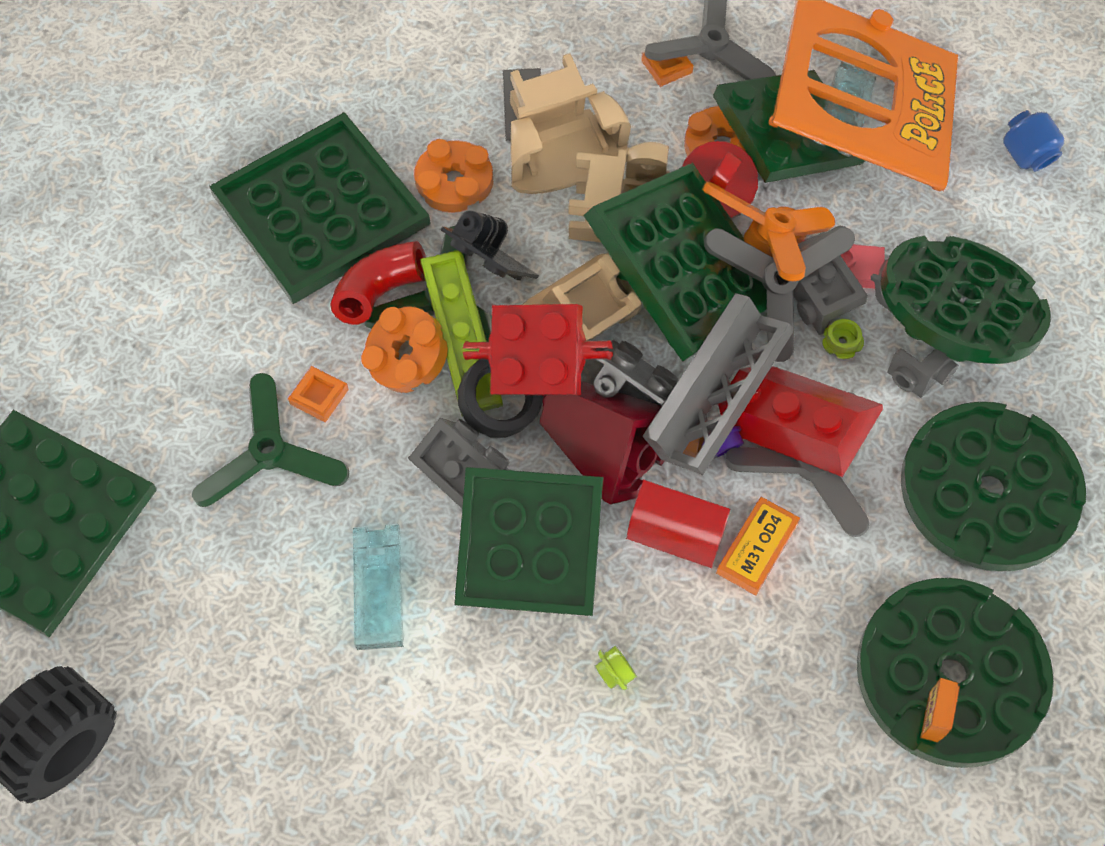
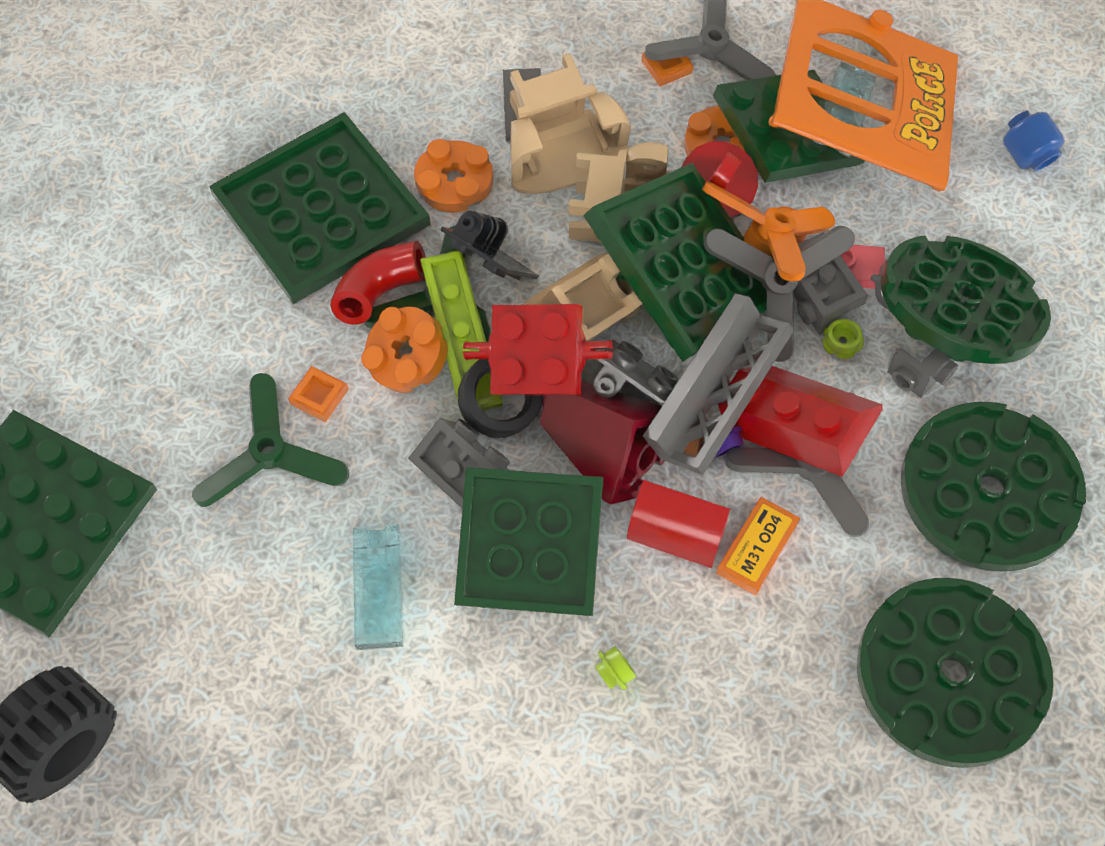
(940, 710): orange tile -> none

